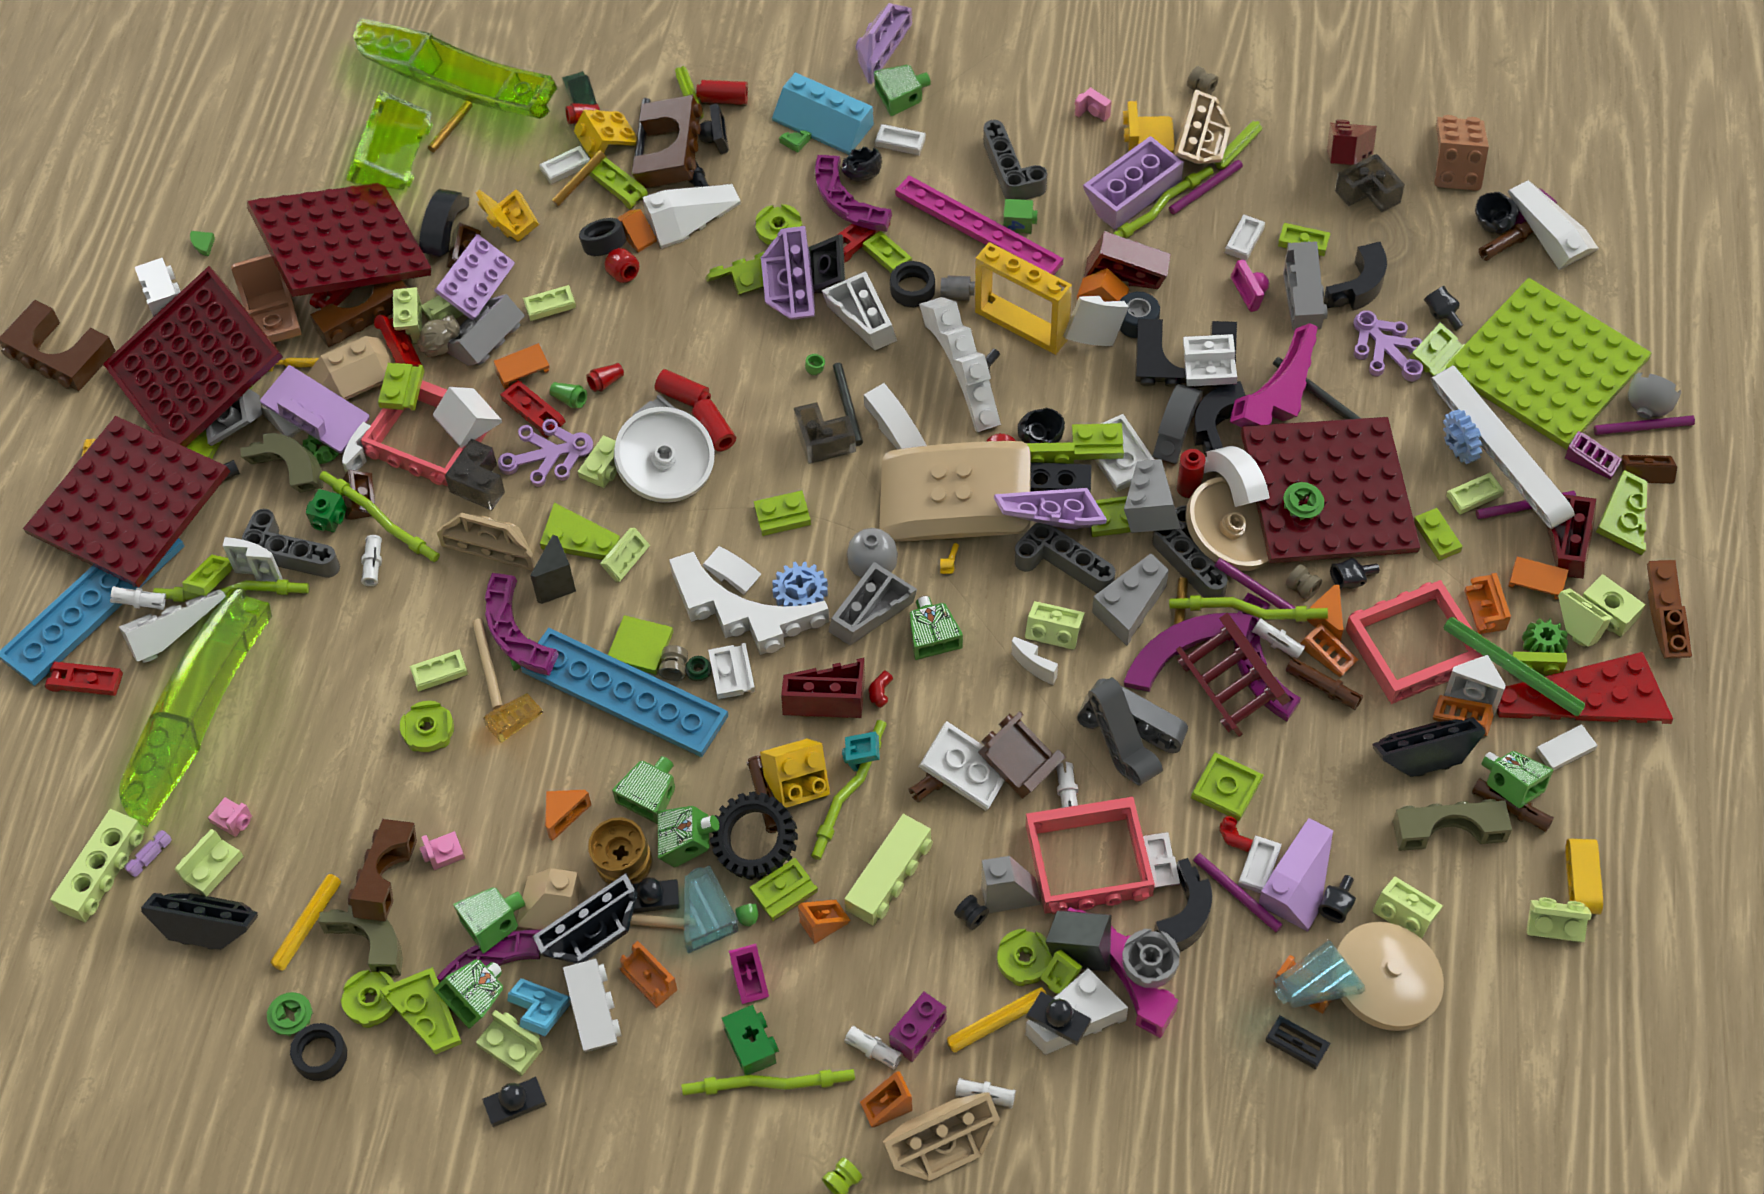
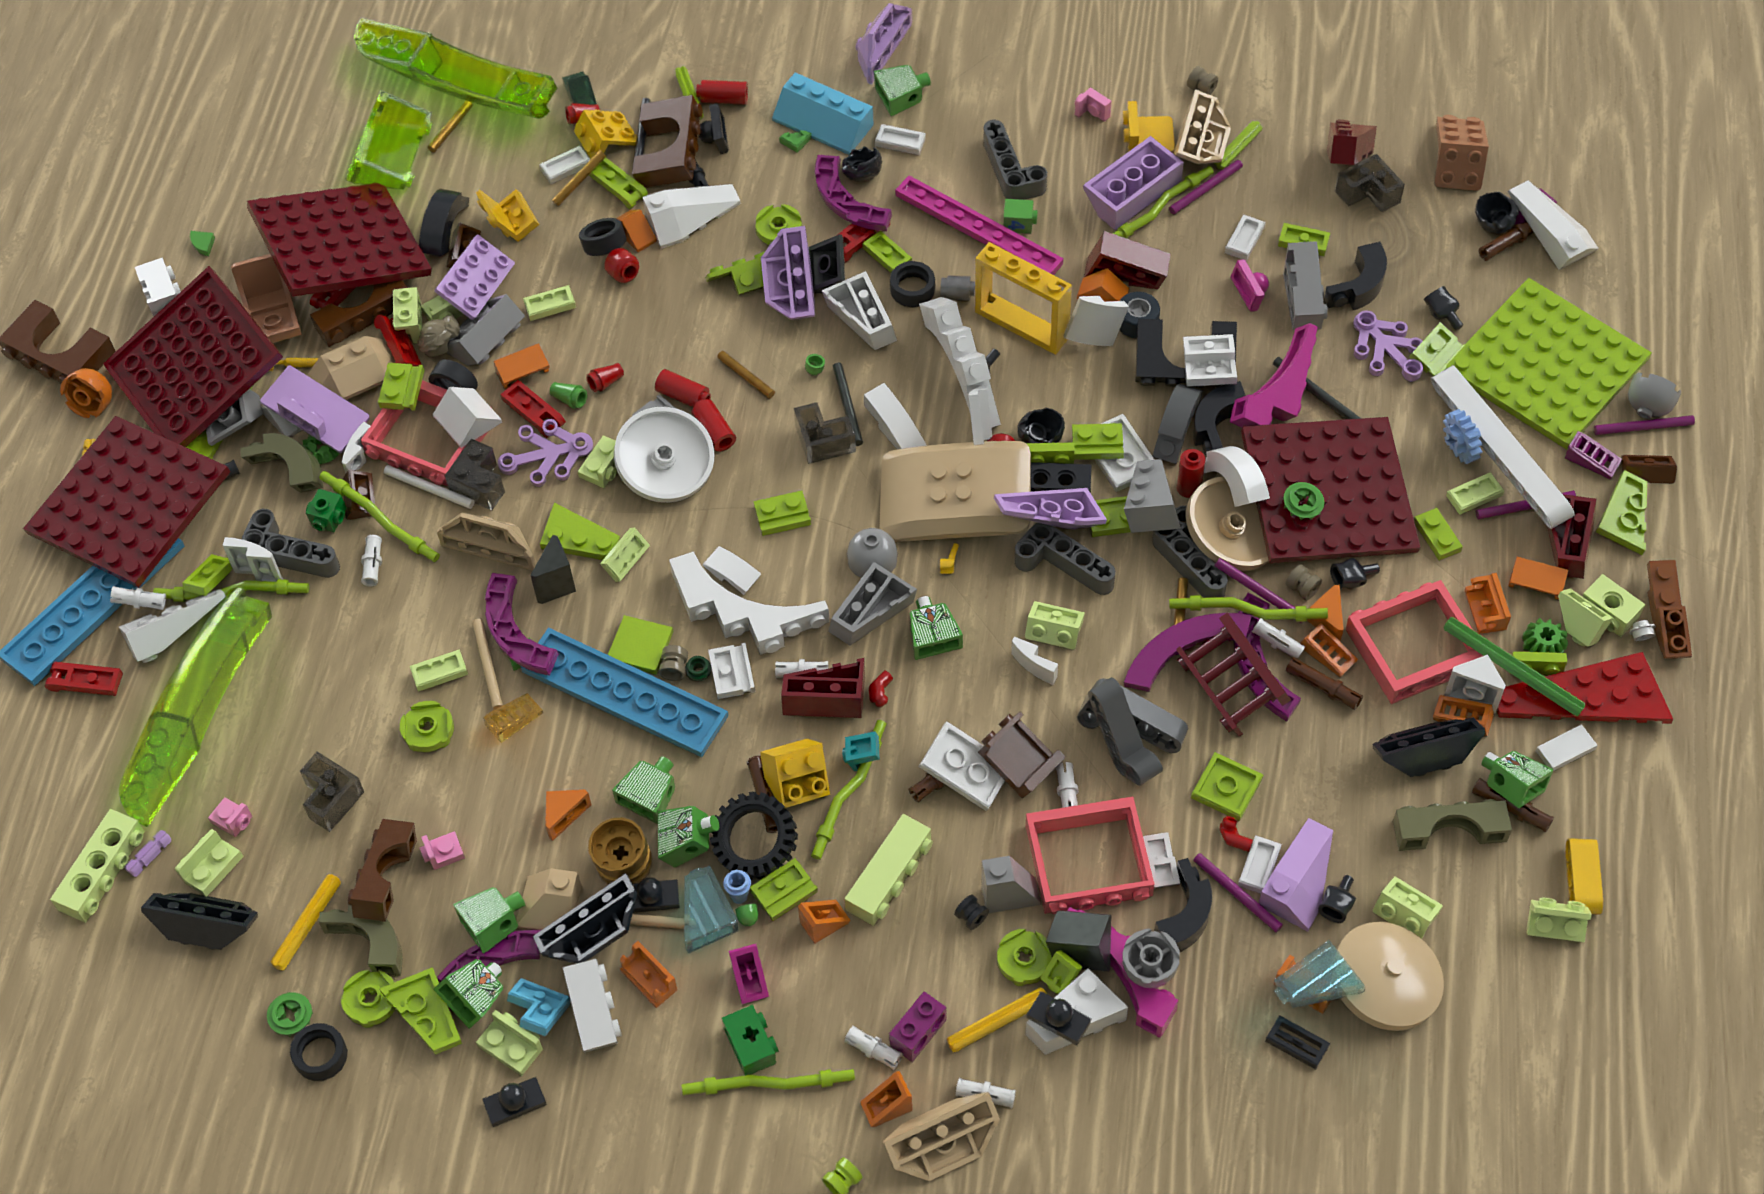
(86, 392): none -> orange cylinder
(333, 792): none -> clear smoke brick
(429, 487): none -> white bar
(452, 374): none -> black tyre
(737, 885): none -> light blue cone
(746, 374): none -> pearl gold bar
(790, 667): none -> white pin
(799, 586): light blue gear -> none
(980, 415): none -> white slope
(1130, 597): light grey wedge -> none
(1642, 630): none -> white plate

